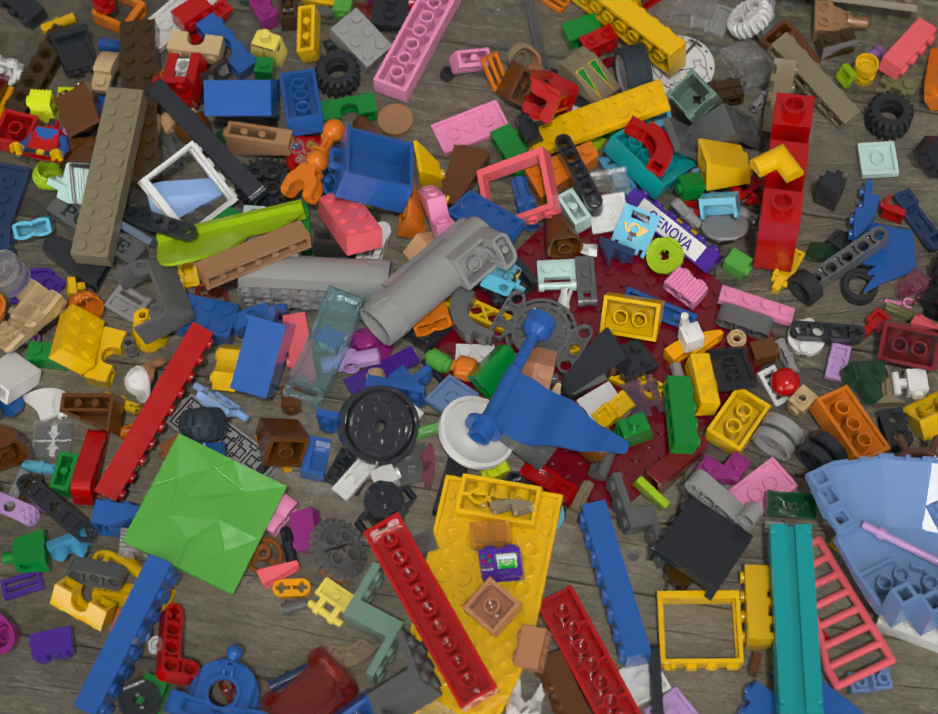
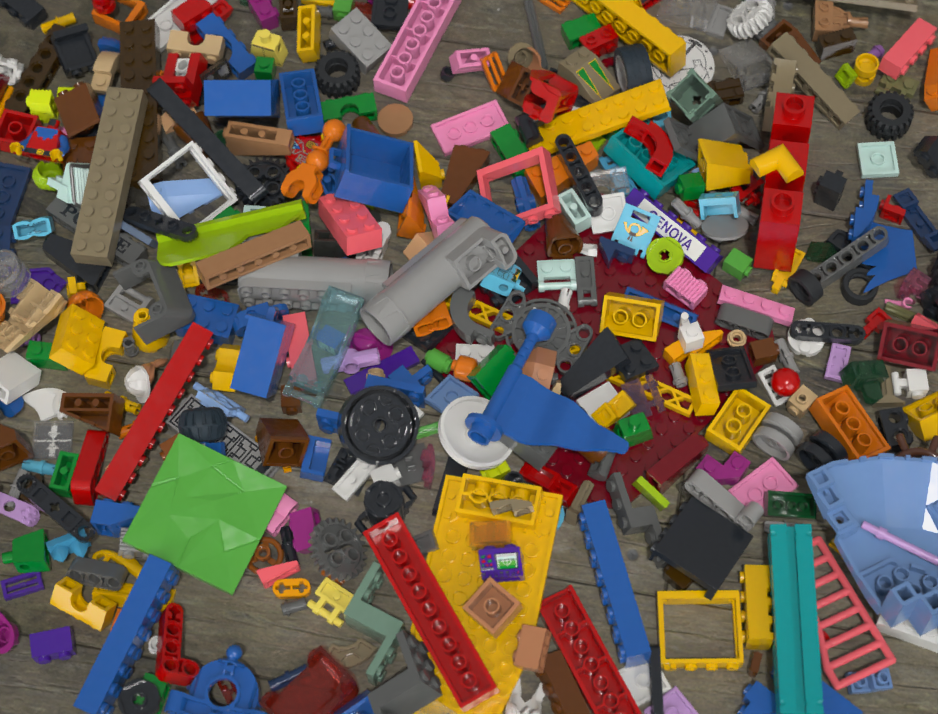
(680, 414): green brick -> none

